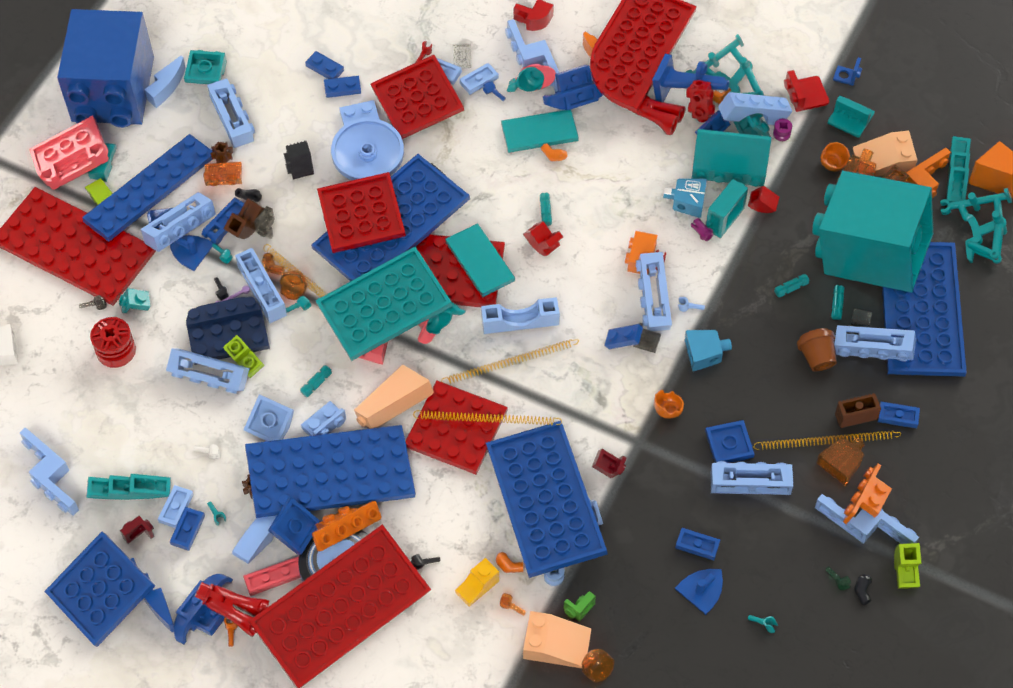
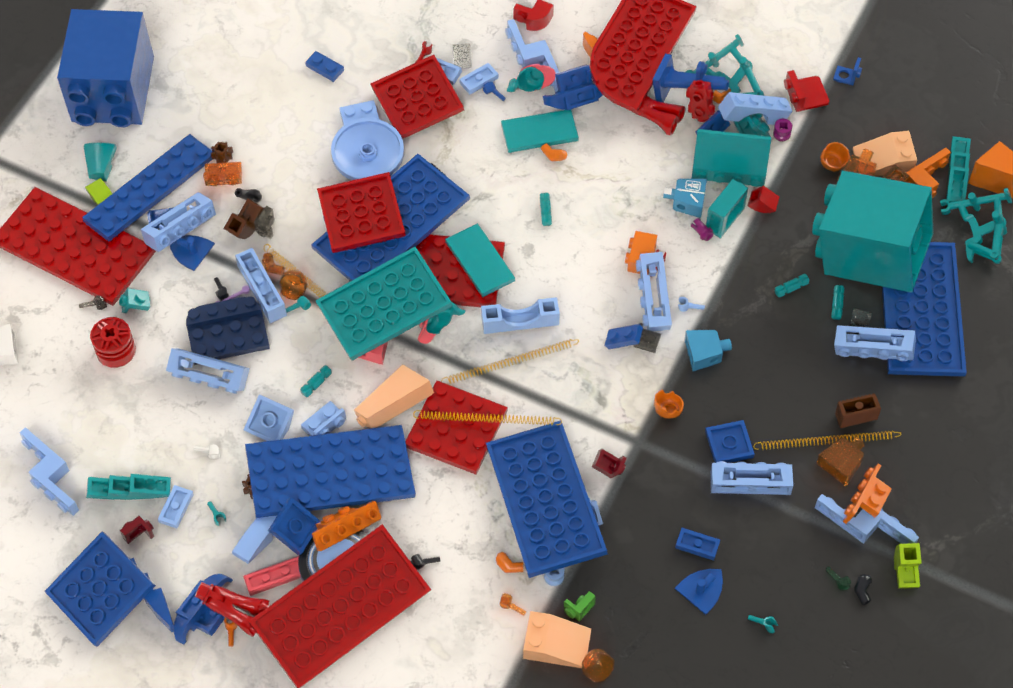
(70, 153): coral plate -> none
(165, 82): light blue slope -> none
(187, 528): blue plate -> none
(205, 67): teal plate -> none
(220, 221): blue plate -> none
(225, 254): teal hand -> none
(242, 131): light blue brick -> none
(243, 355): lime slope -> none
(298, 160): black brick -> none
(342, 86): blue plate -> none
(478, 582): yellow arch -> none
(542, 239): red brick -> none
(818, 348): dark orange piece -> none
(850, 116): teal bracket -> none
(899, 415): blue plate -> none

